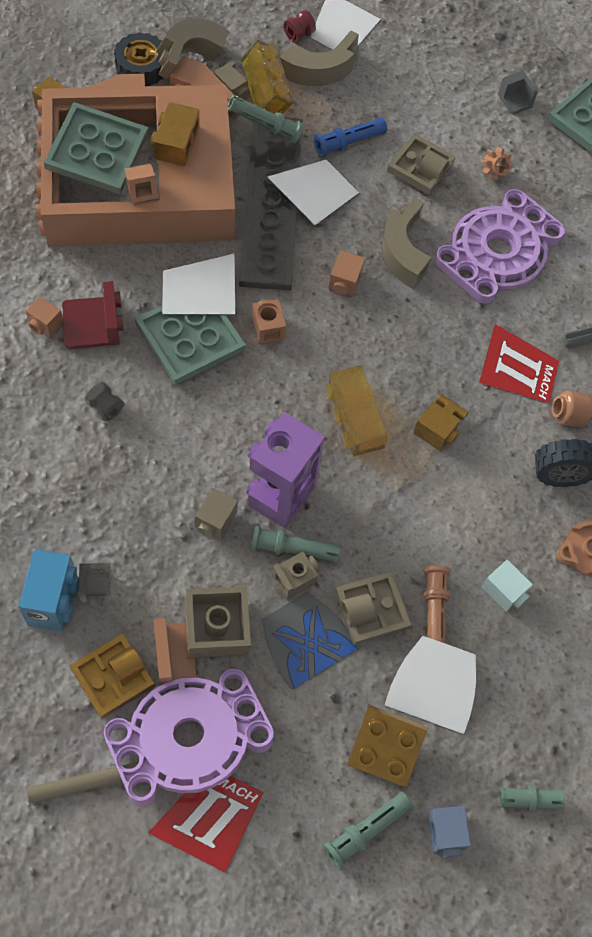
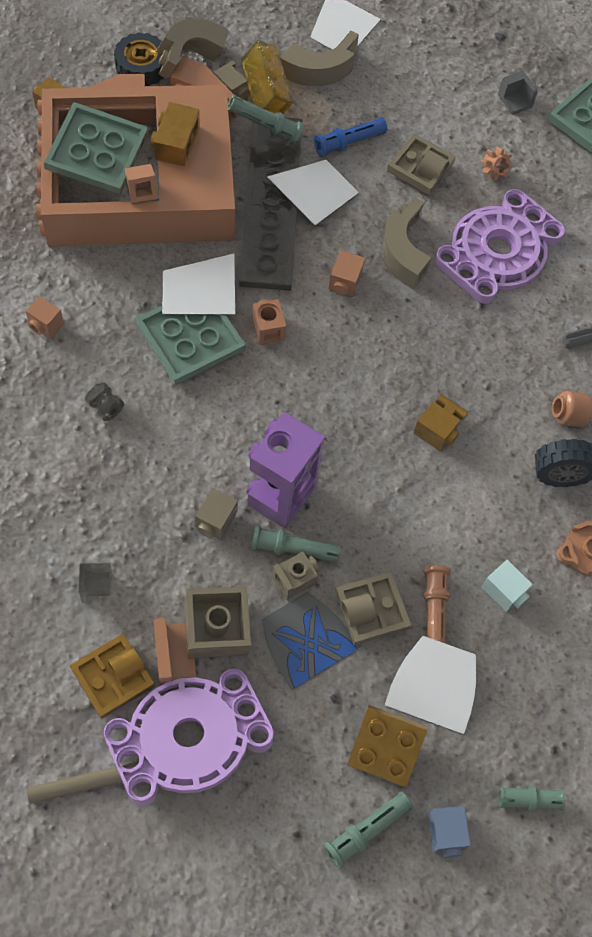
(49, 590): dark azure brick -> none
(93, 320): dark red bracket -> none
(210, 821): red sticker -> none
(298, 27): dark red wheel -> none
(356, 411): clear yellow brick -> none
(518, 366): red sticker -> none

